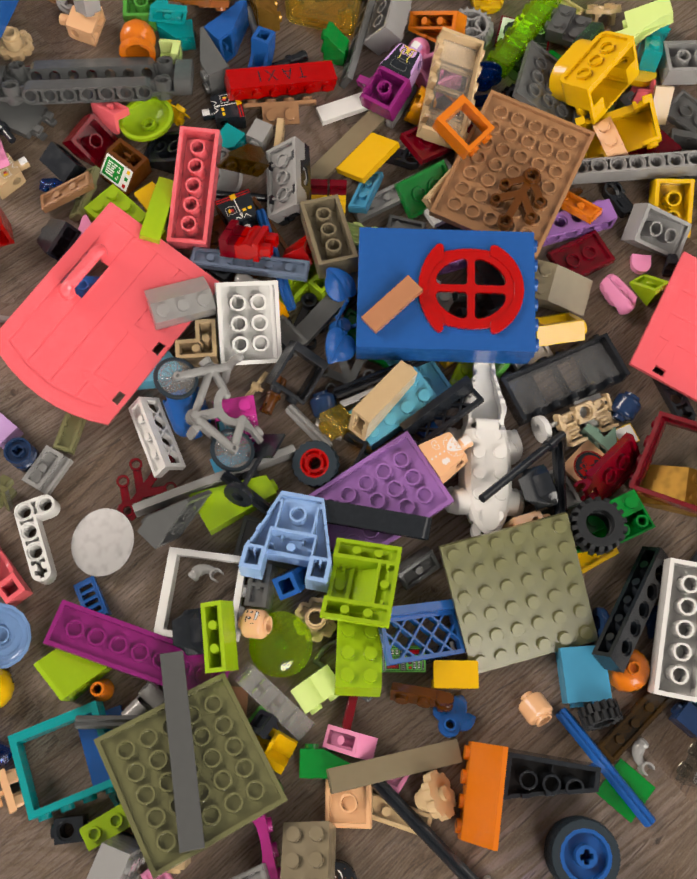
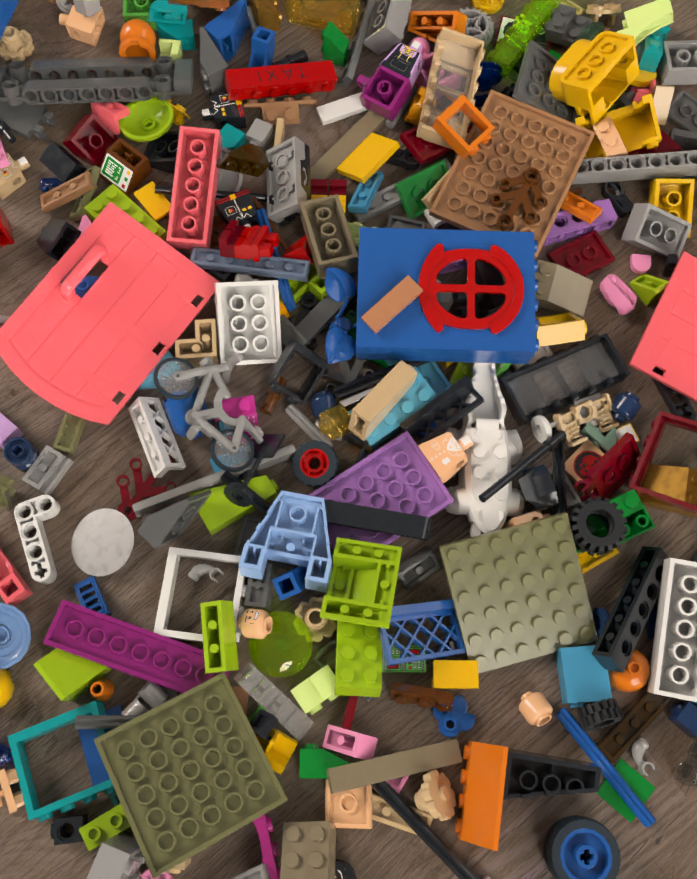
(157, 211): lime slope -> none
(180, 302): light grey slope -> none
(181, 753): dark grey tile -> none
(188, 632): black slope -> none
(256, 386): tan piece -> none

